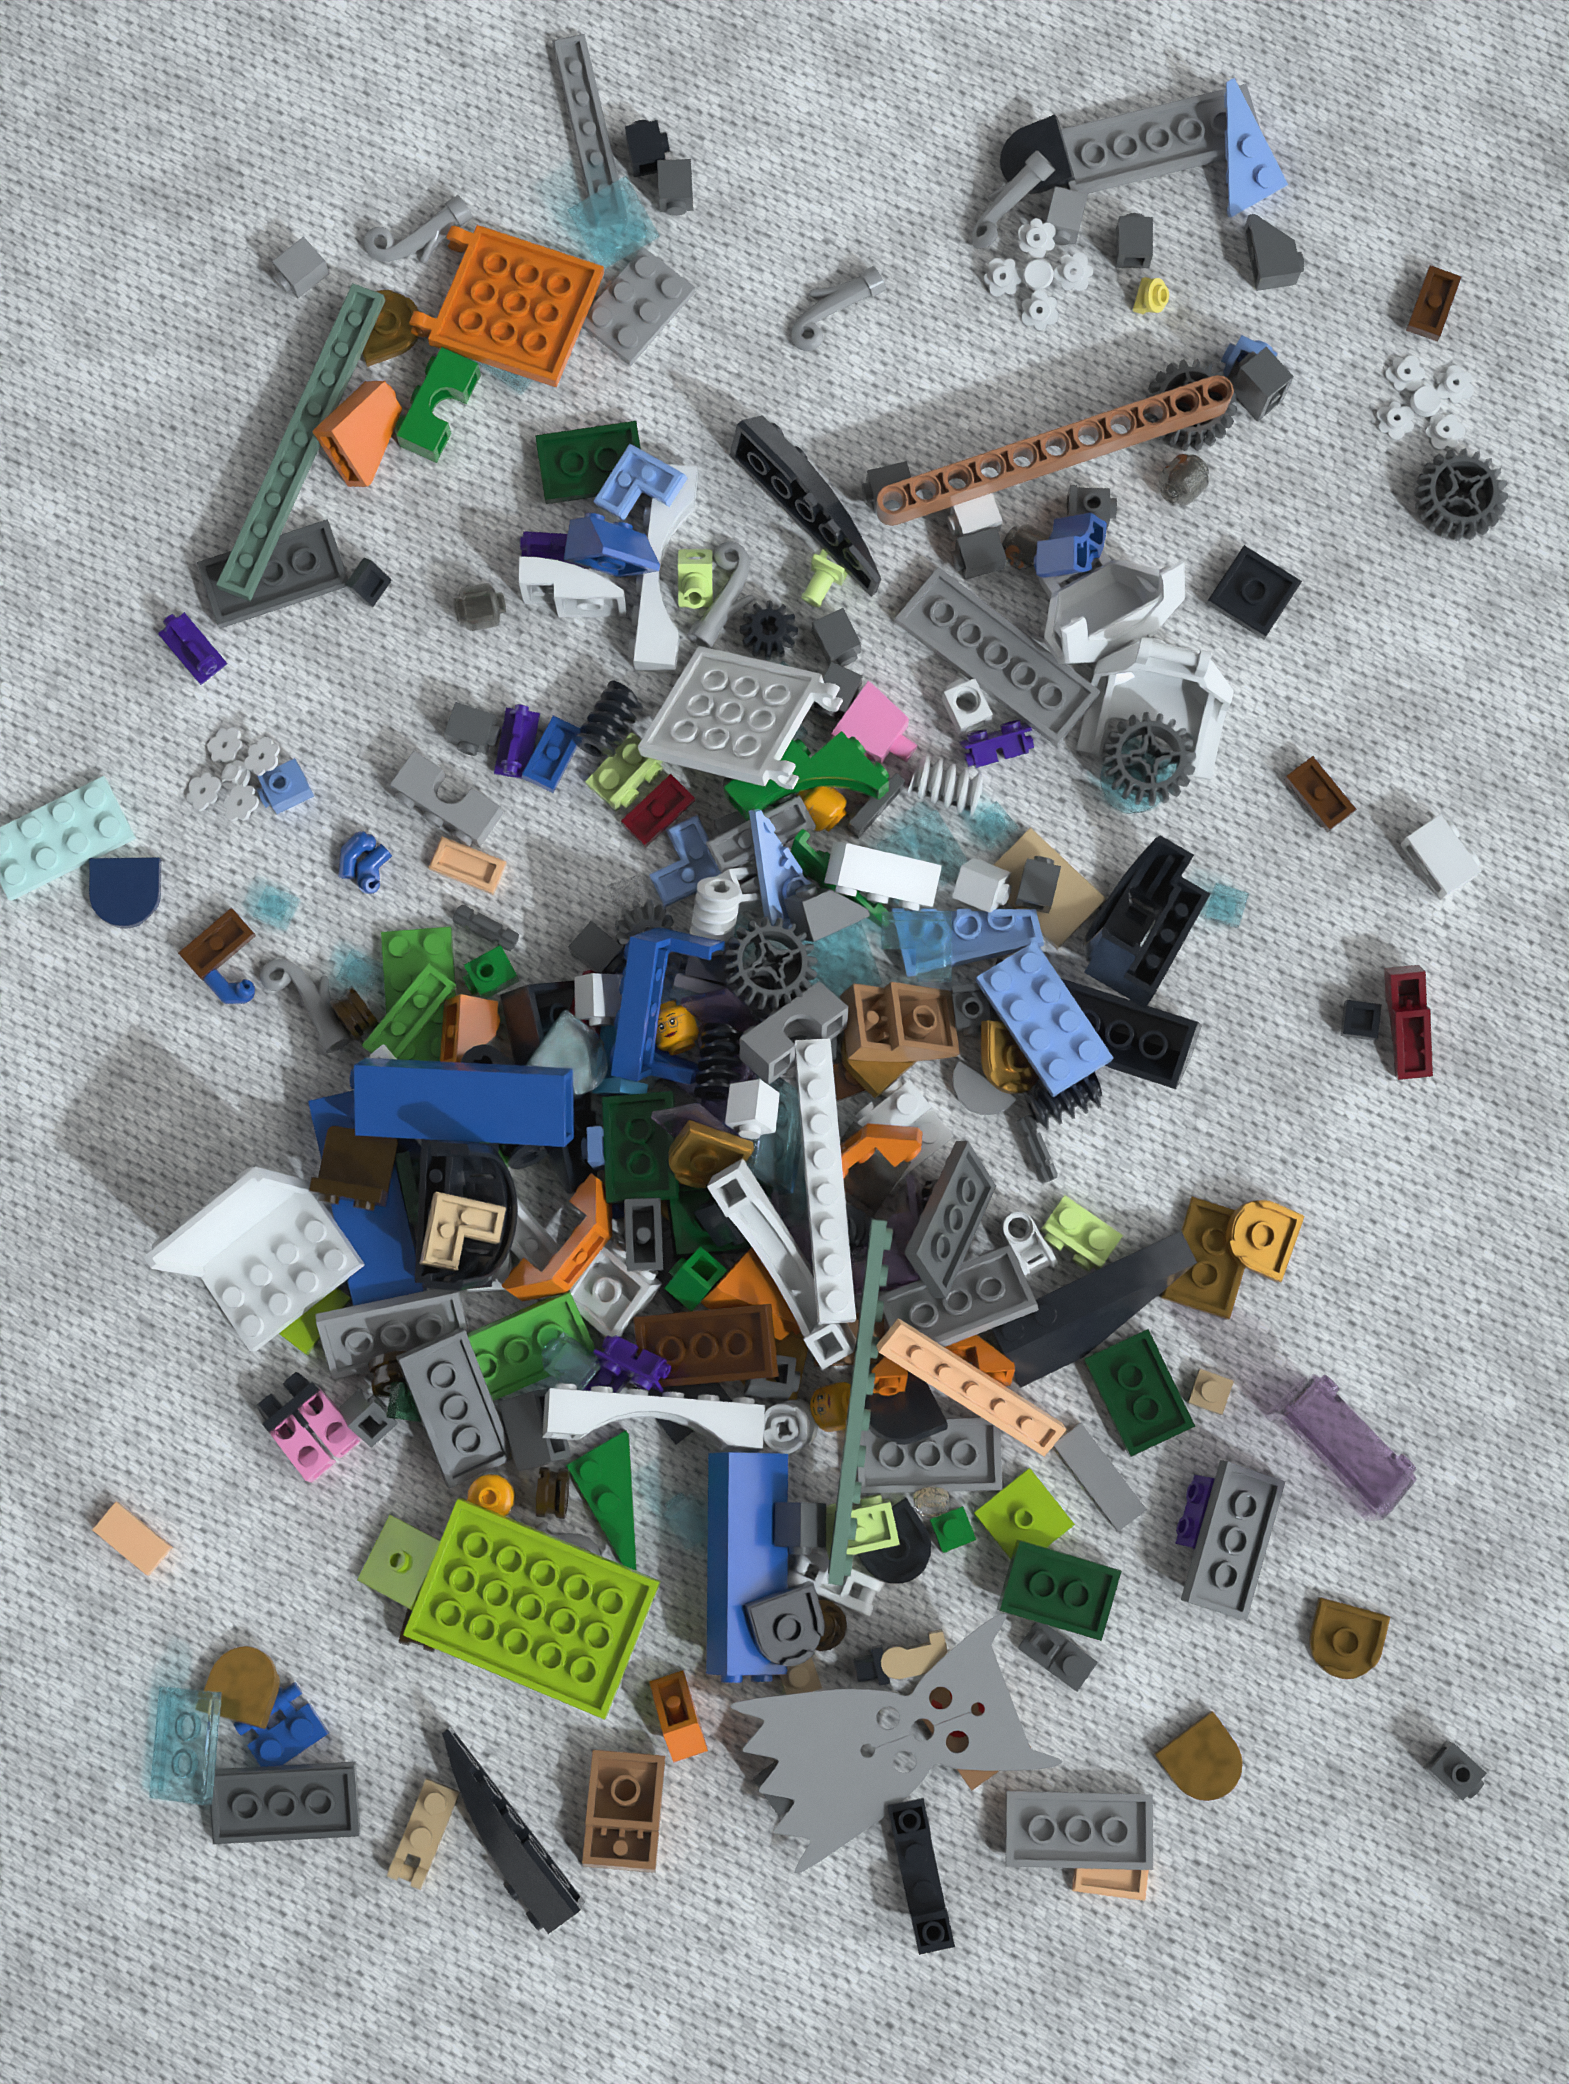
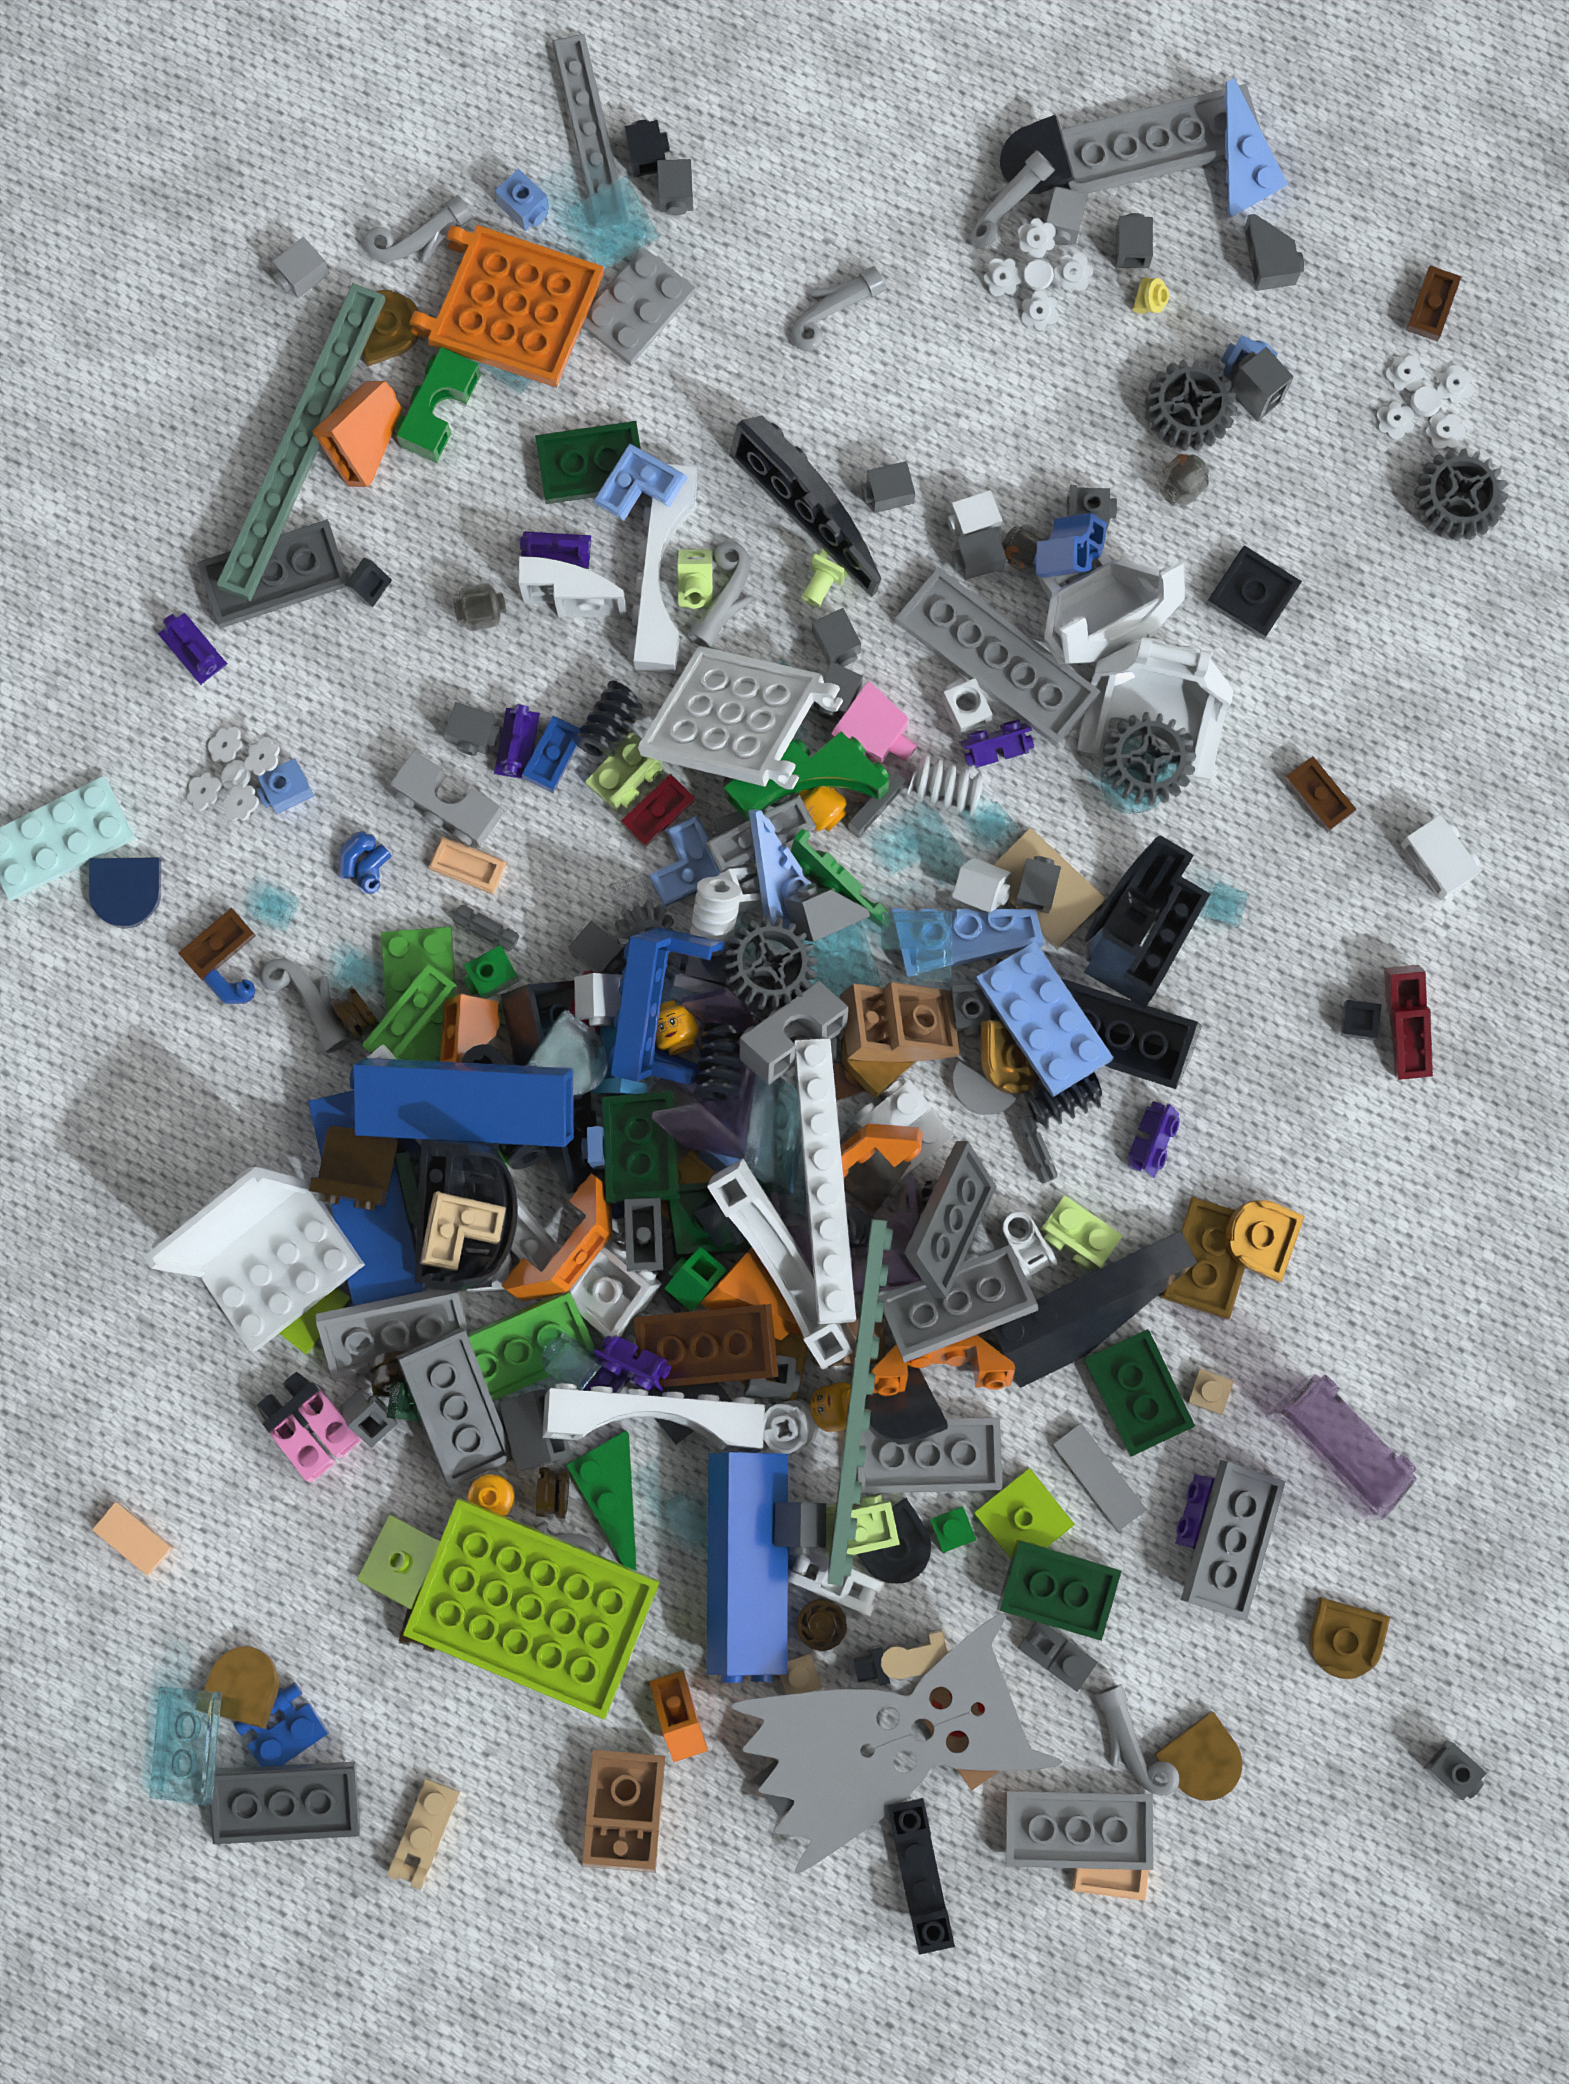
(513, 1846): black wedge -> none
(522, 200): none -> medium blue brick
(609, 547): blue slope -> none
(703, 1152): pearl gold tile -> none
(752, 1108): white brick -> none
(774, 642): black gear -> none
(787, 1624): tile -> none
(882, 875): white brick -> none
(931, 1501): clear tile -> none
(970, 1387): light nougat plate -> none
(1065, 438): nougat beam -> none
(1124, 1740): none -> light grey plant
(1152, 1153): none -> dark purple hinge

